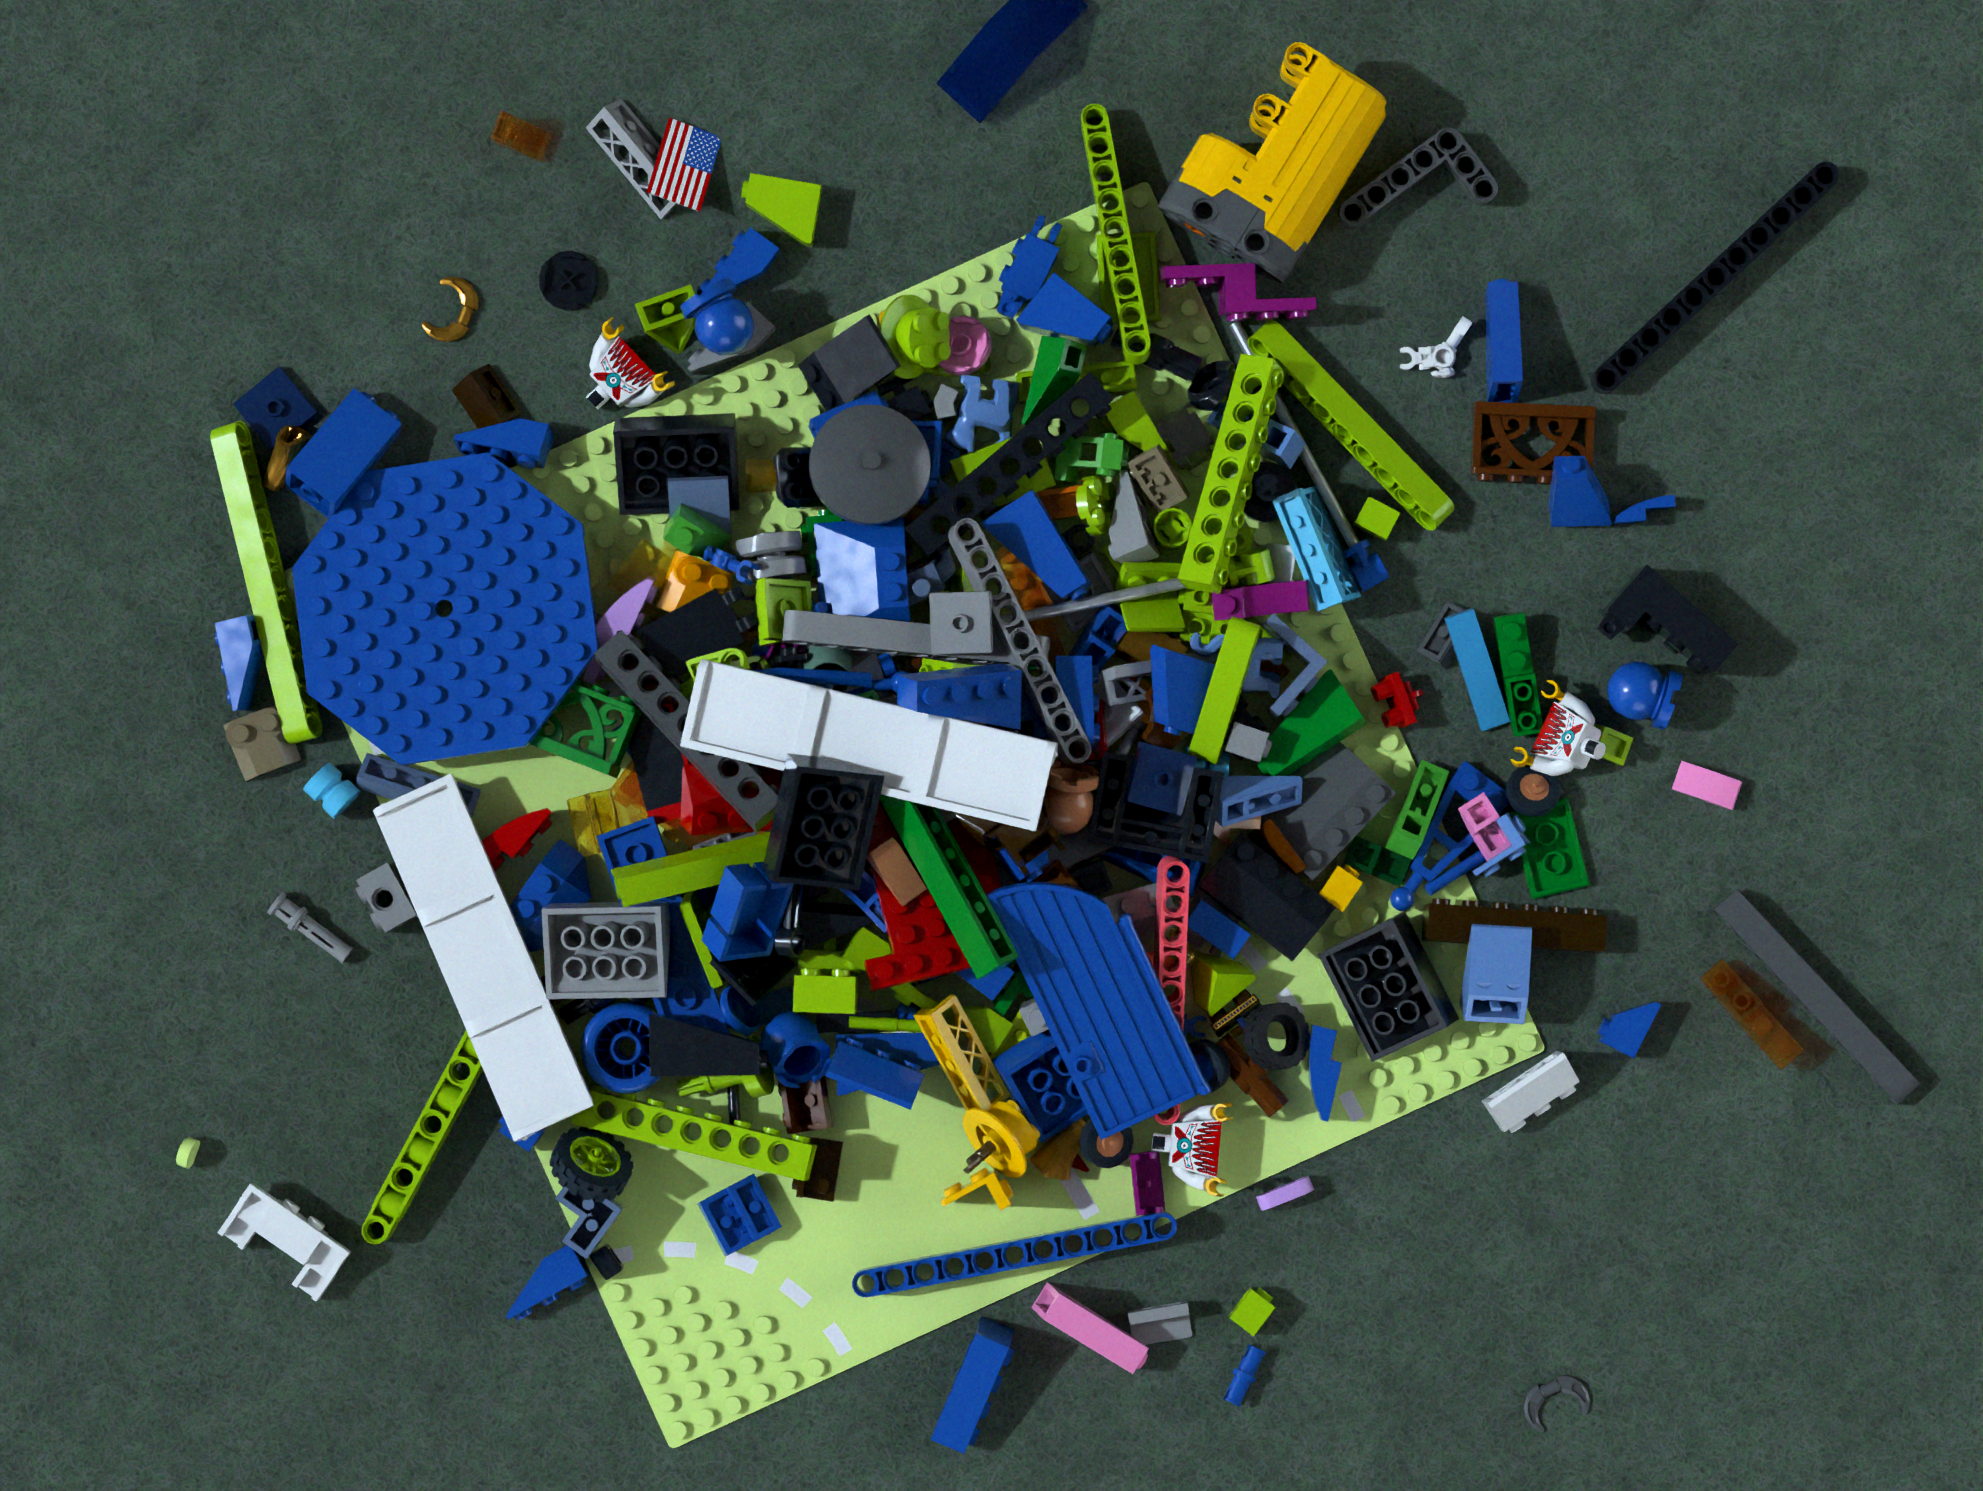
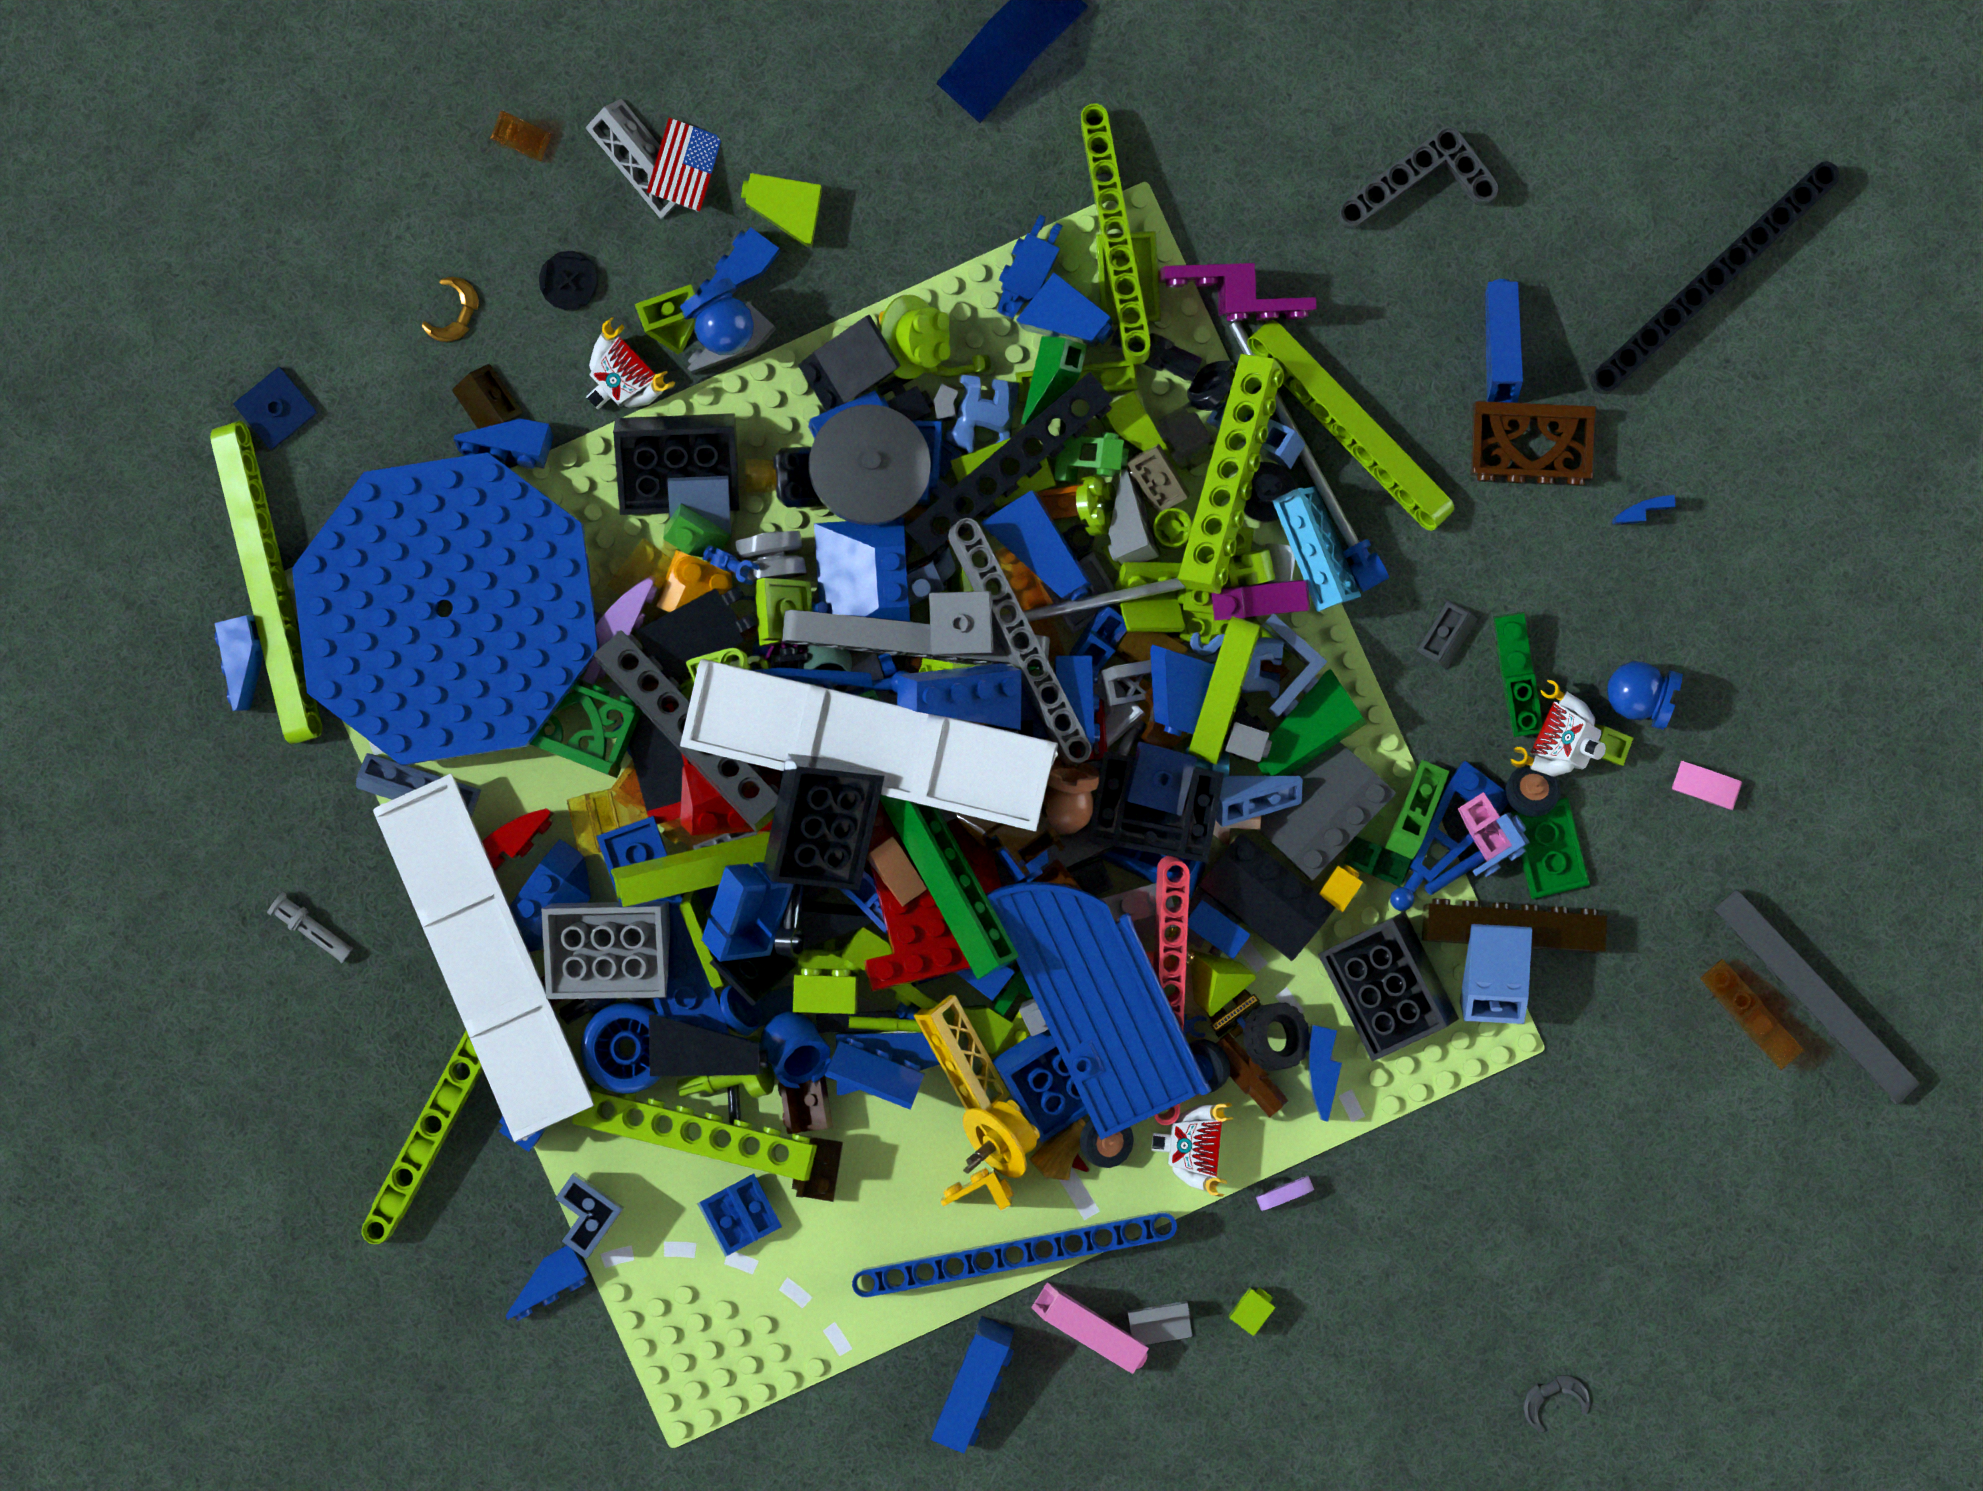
(187, 1152): yellowish green tile -> none
(260, 743): dark tan slope -> none
(287, 446): pearl gold piece -> none
(290, 1232): white bracket -> none
(329, 788): medium azure wheel -> none
(342, 452): blue slope -> none
(387, 879): light grey brick -> none
(597, 1153): black wheel -> none
(606, 1262): black slope -> none
(807, 532): green bracket -> none
(968, 344): bright pink tile -> none
(1147, 1182): magenta hinge -> none
(1244, 1375): blue pin -> none
(1274, 202): yellow piece -> none
(1276, 845): reddish brown piece -> none
(1376, 518): lime panel -> none
(1401, 699): red hips -> none
(1438, 356): white piece -> none
(1477, 669): dark azure tile -> none
(1532, 1092): white slope -> none
(1576, 494): blue slope -> none
(1628, 1028): blue slope -> none
(1669, 615): black hinge -> none

